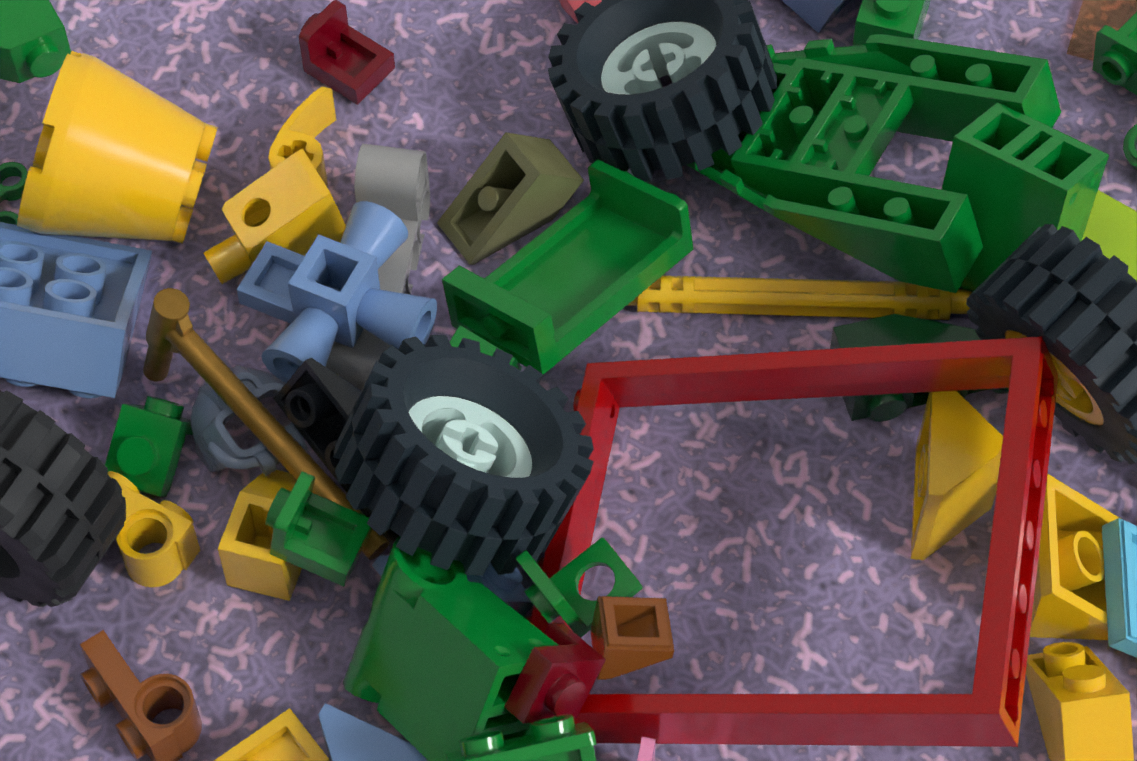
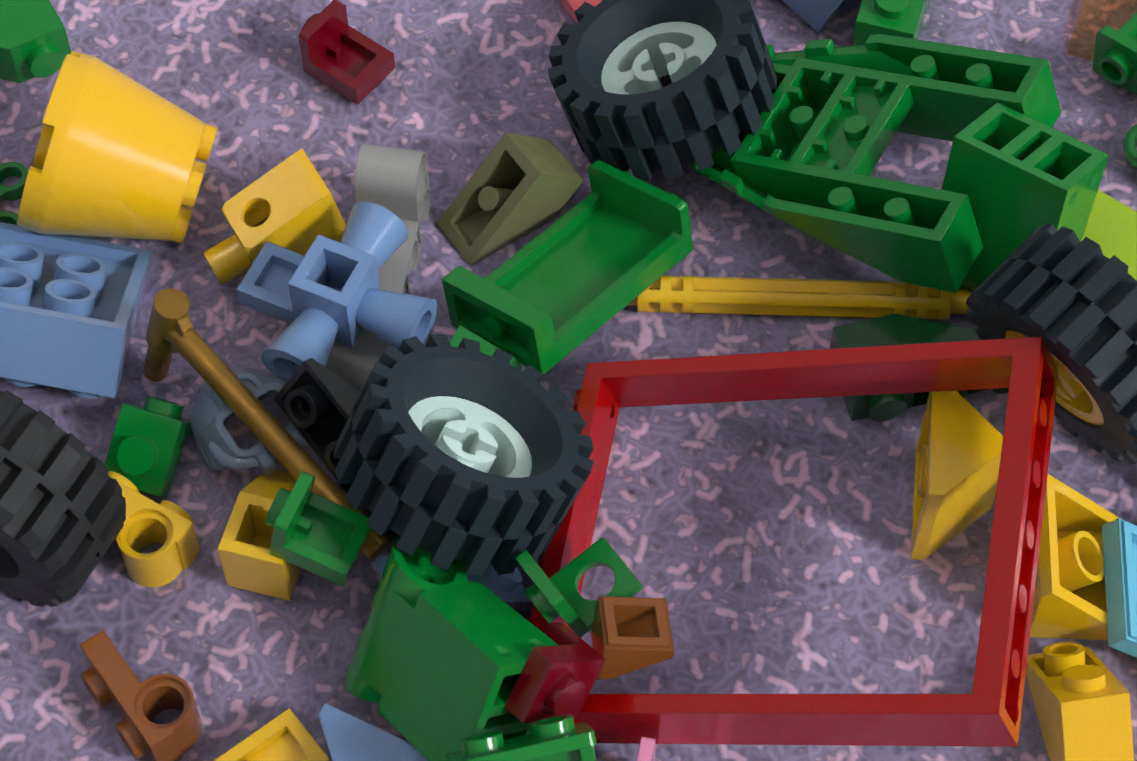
(301, 129): yellow panel -> none

